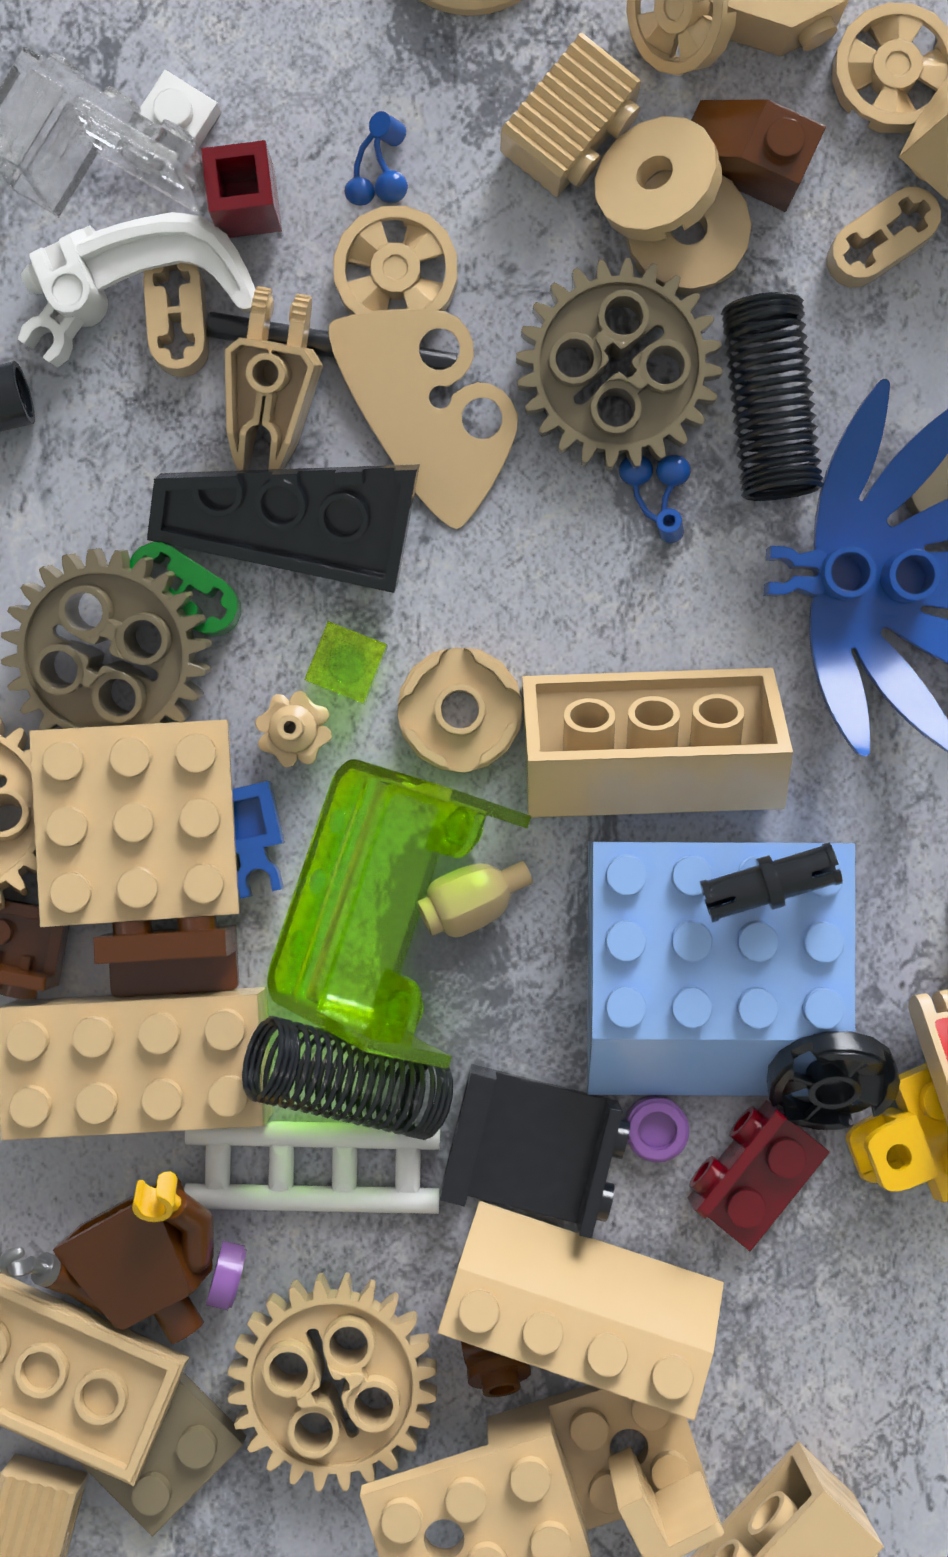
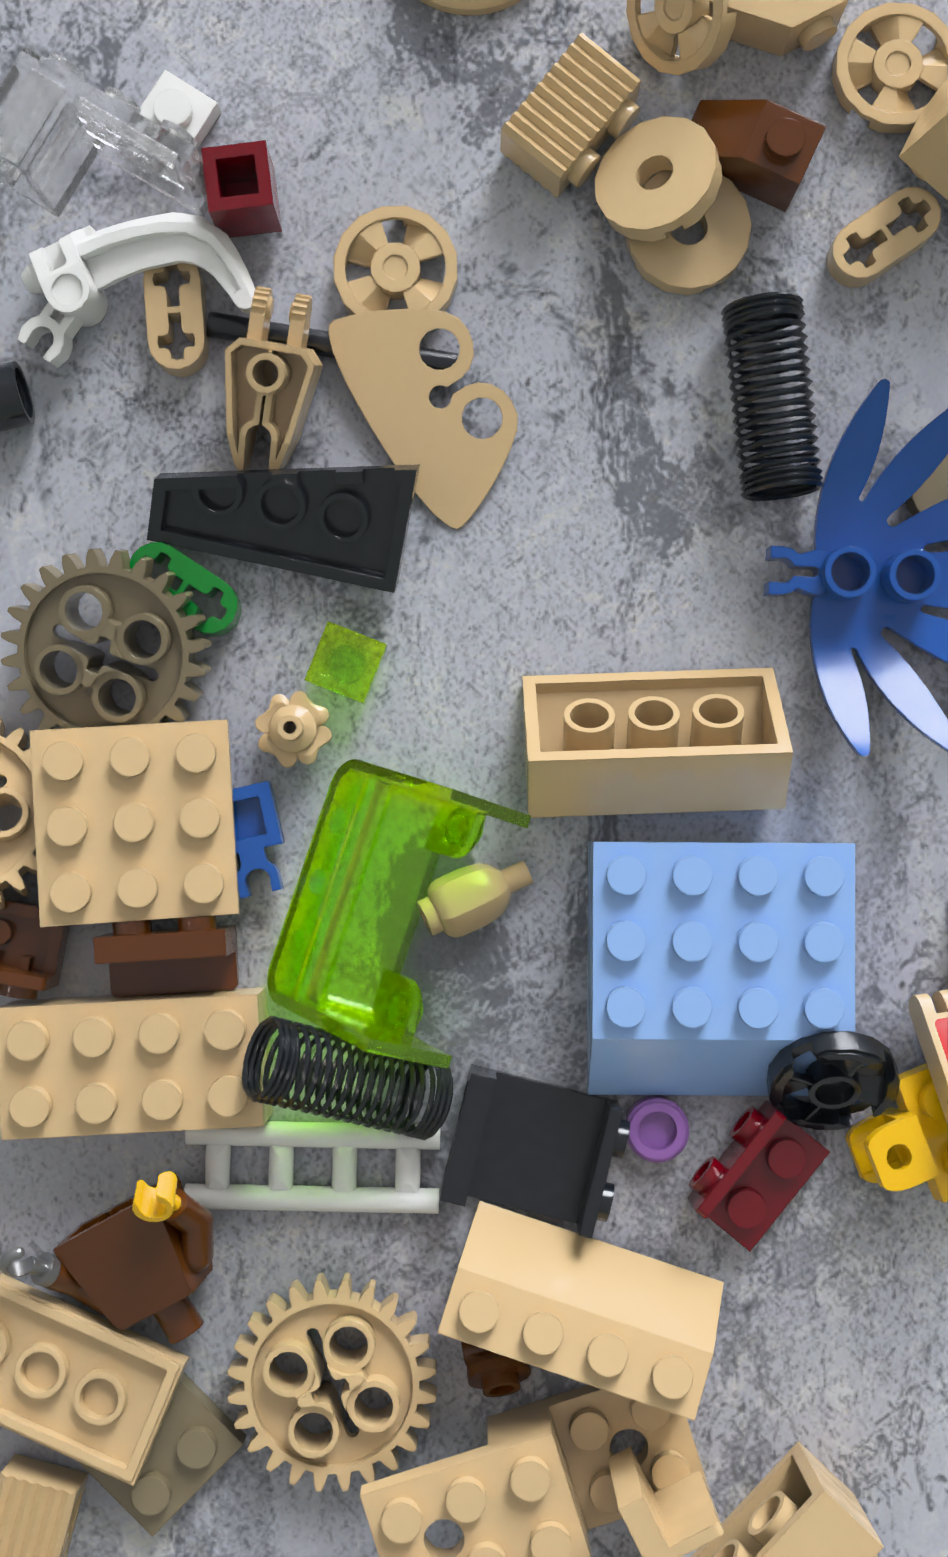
(226, 1275): medium lavender tile -> none
(391, 184): blue piece -> none
(464, 672): tan tile -> none
(580, 324): dark tan gear -> none
(671, 471): blue piece -> none
(771, 882): black pin -> none

